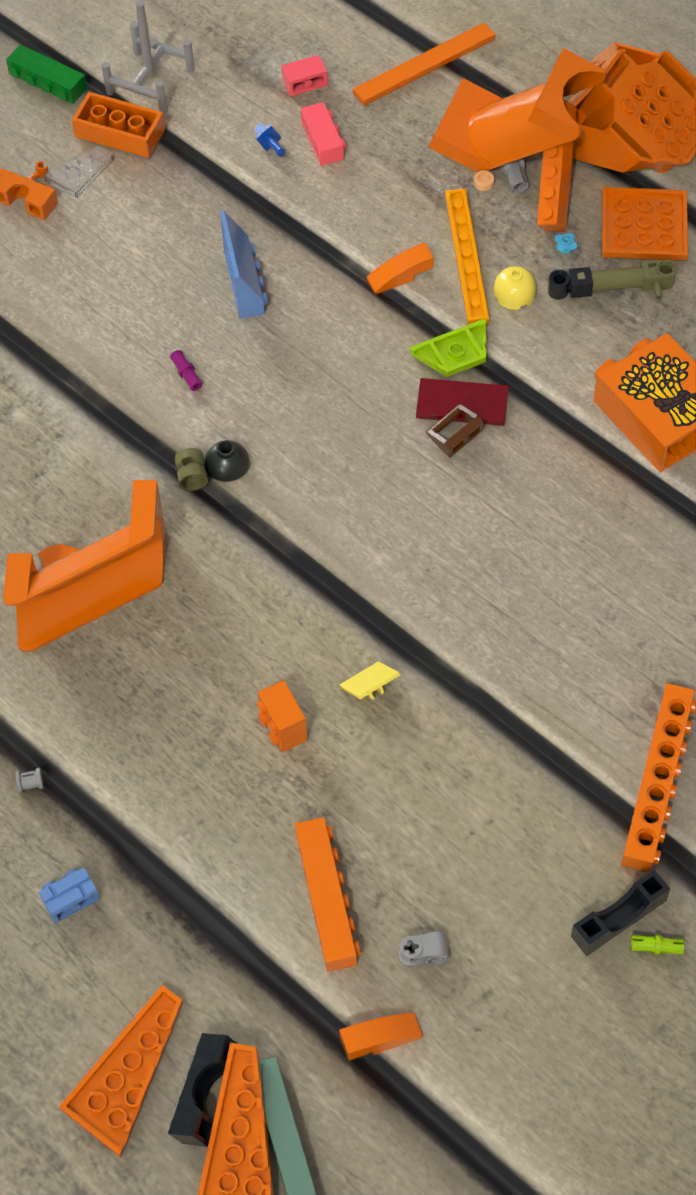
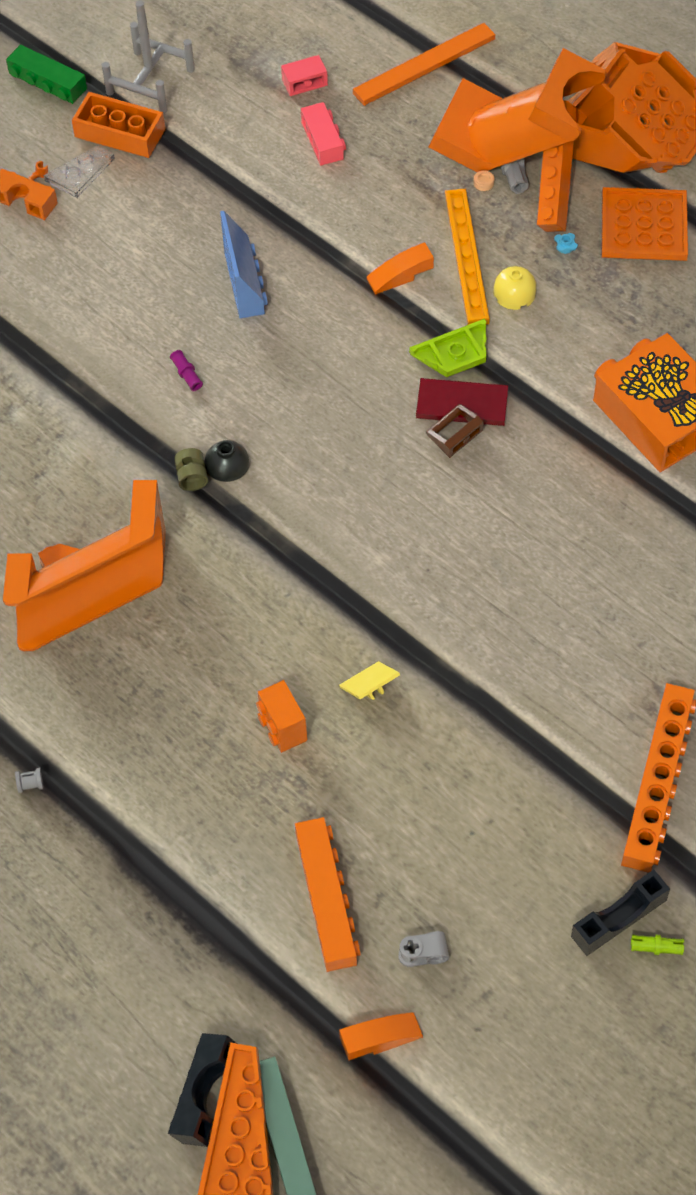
(68, 894): medium blue brick -> none
(117, 1084): orange wing -> none
(269, 138): blue arm -> none
(582, 281): olive piece -> none

